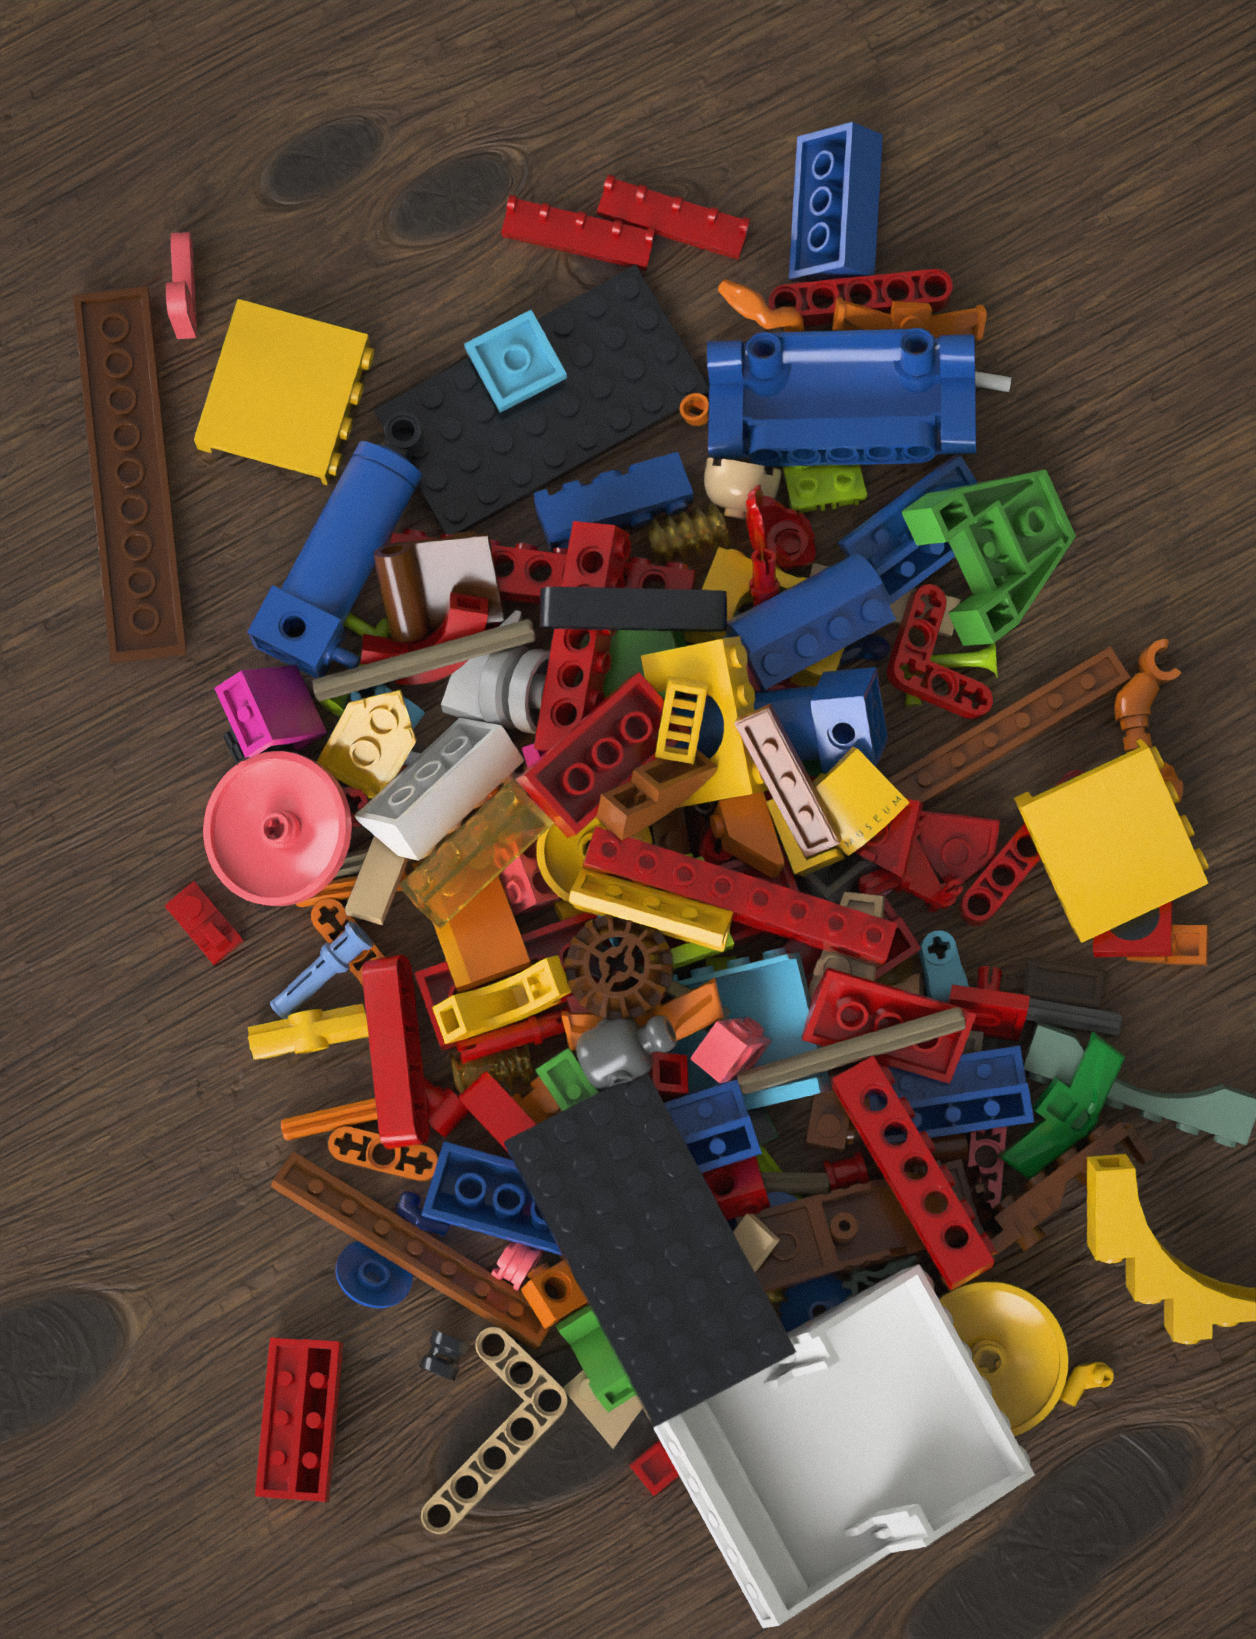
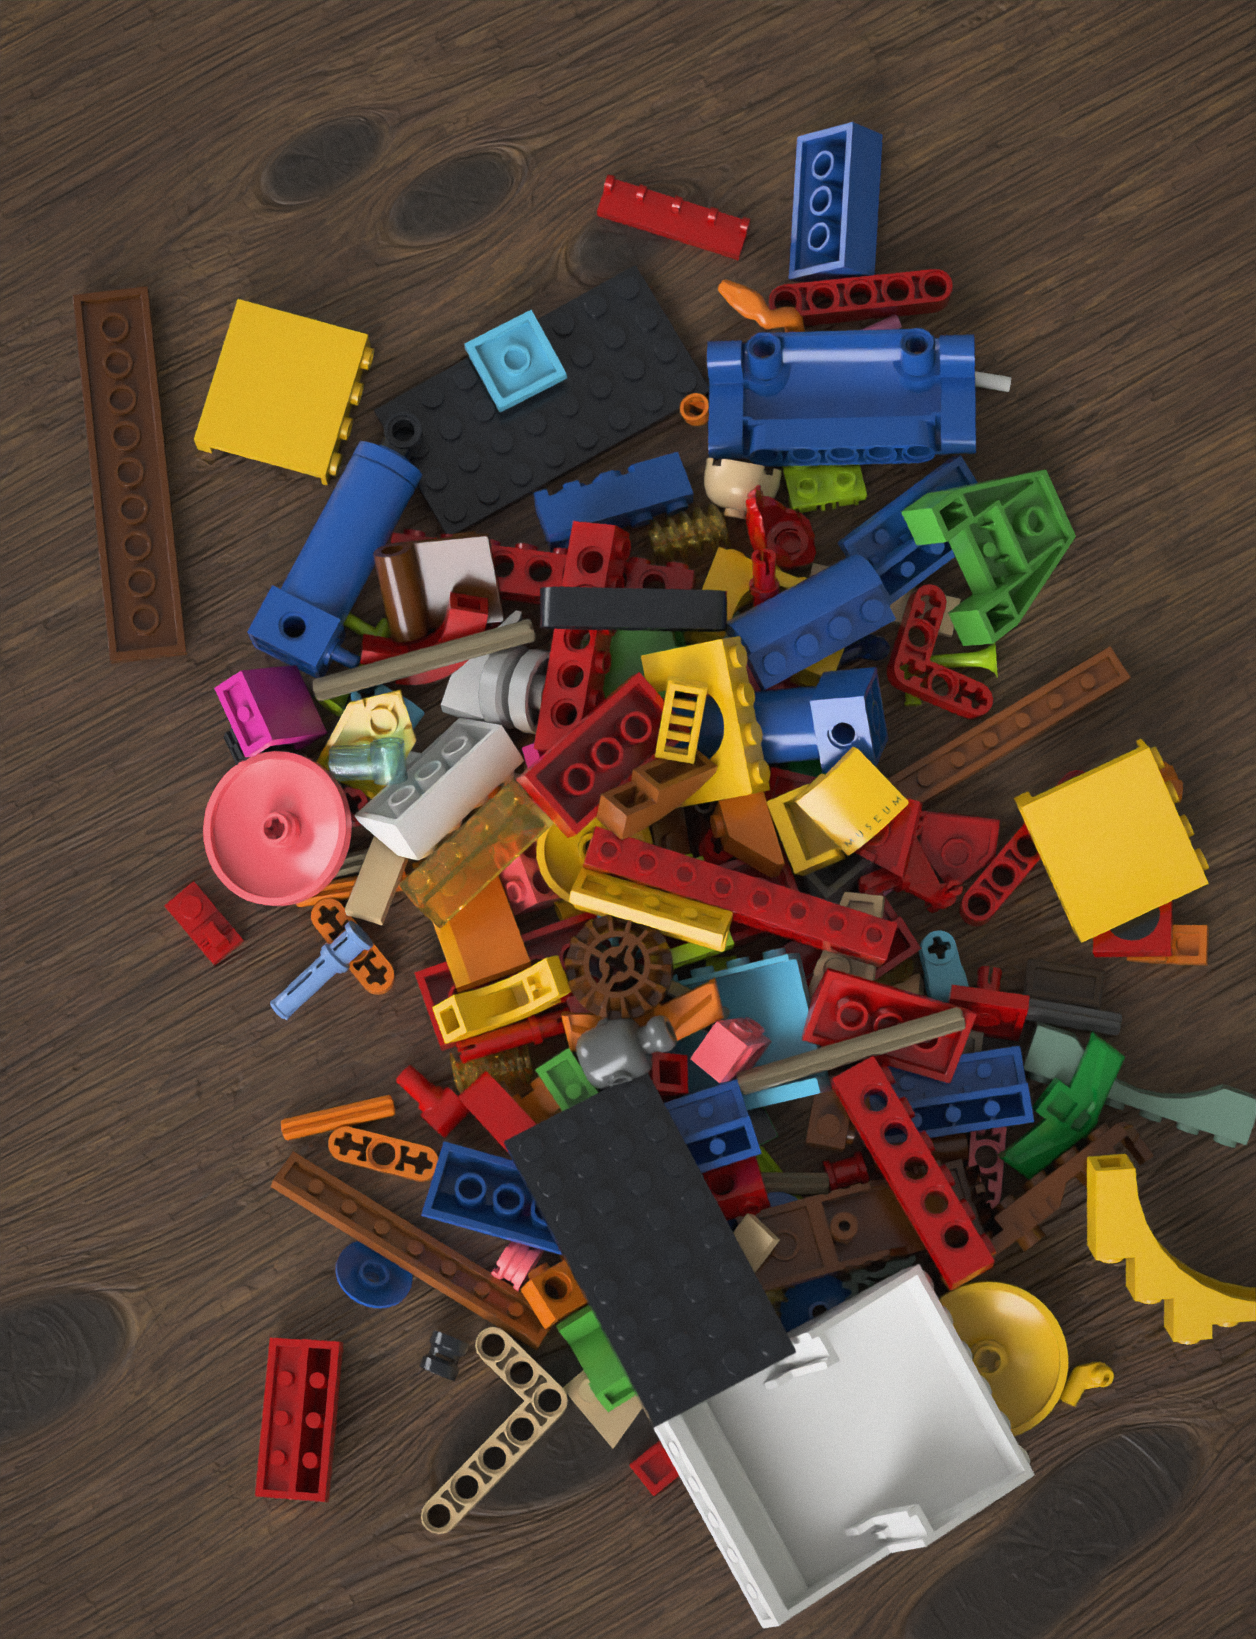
(181, 292): coral beam -> none
(308, 1031): yellow piece -> none
(378, 761): none -> clear light blue piece
(395, 1052): red beam -> none
(409, 1210): clear blue arm -> none
(578, 233): red hinge -> none
(787, 780): tile -> none
(909, 316): orange plate -> none
(1136, 697): orange piece -> none

